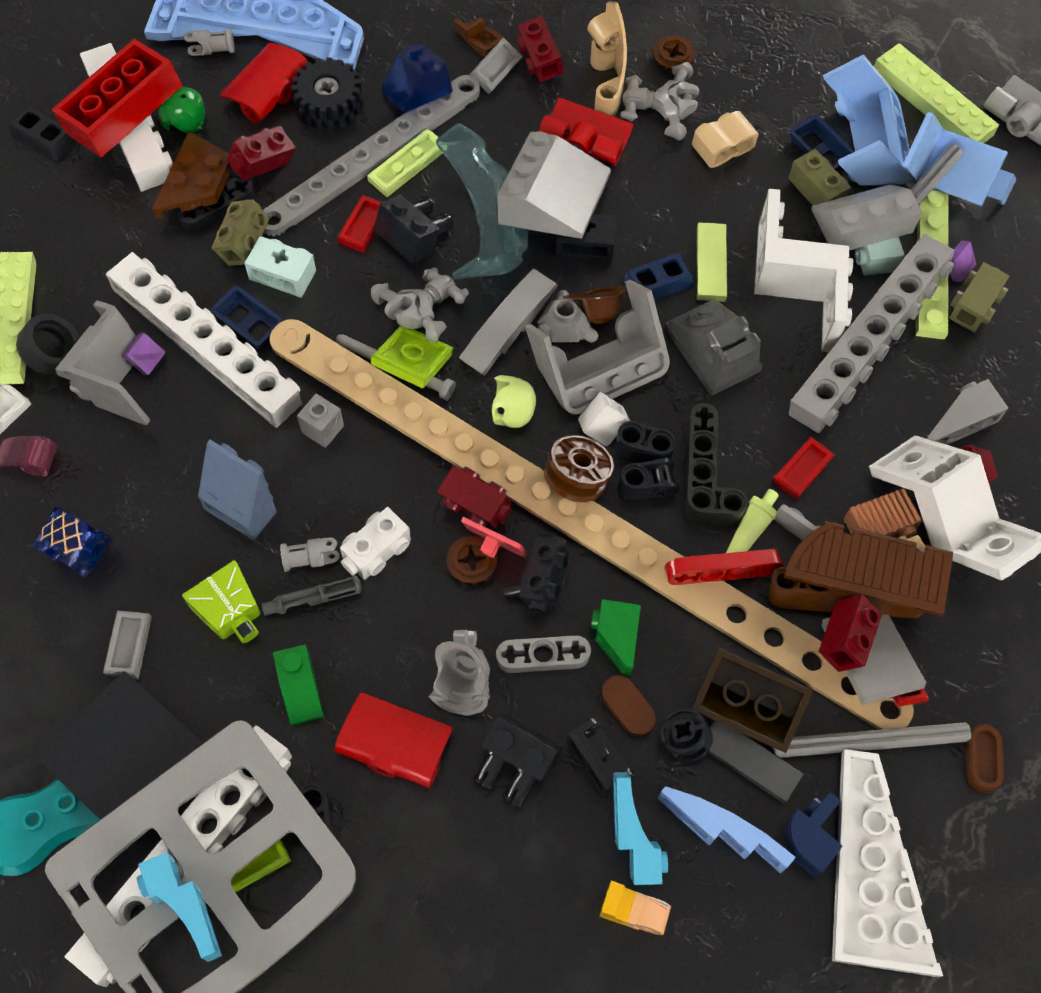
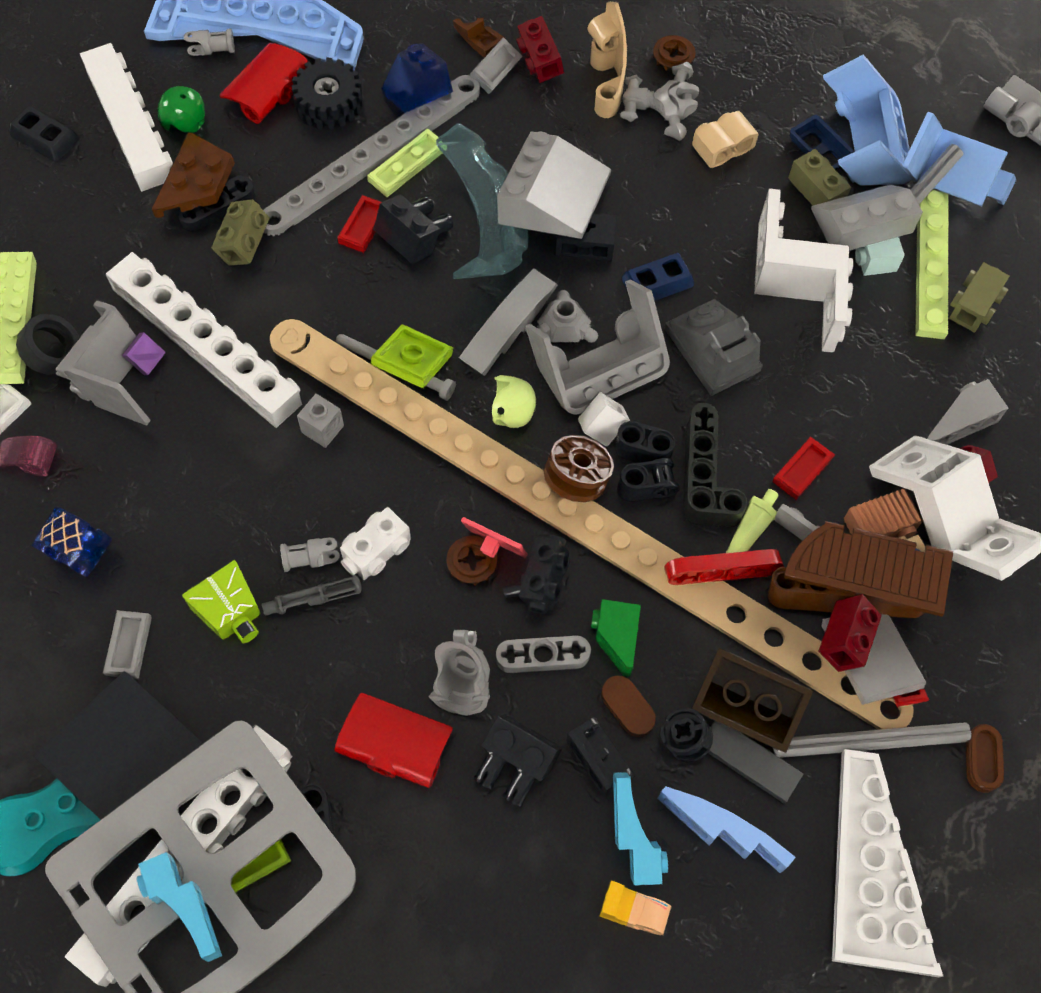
(117, 97): red brick -> none
(235, 490): sand blue slope -> none
(257, 313): dark blue piece -> none
(260, 152): dark red brick -> none
(280, 266): light aqua brick -> none
(298, 685): green slope -> none
(414, 306): light grey piece -> none
(481, 501): dark red brick -> none
(588, 130): red panel -> none
(600, 303): reddish brown piece -> none
(711, 262): yellowish green tile -> none
(806, 838): dark blue brick -> none
(925, 256): light grey brick -> none
(934, 95): yellowish green piece -> none
(963, 261): medium lavender tile -> none

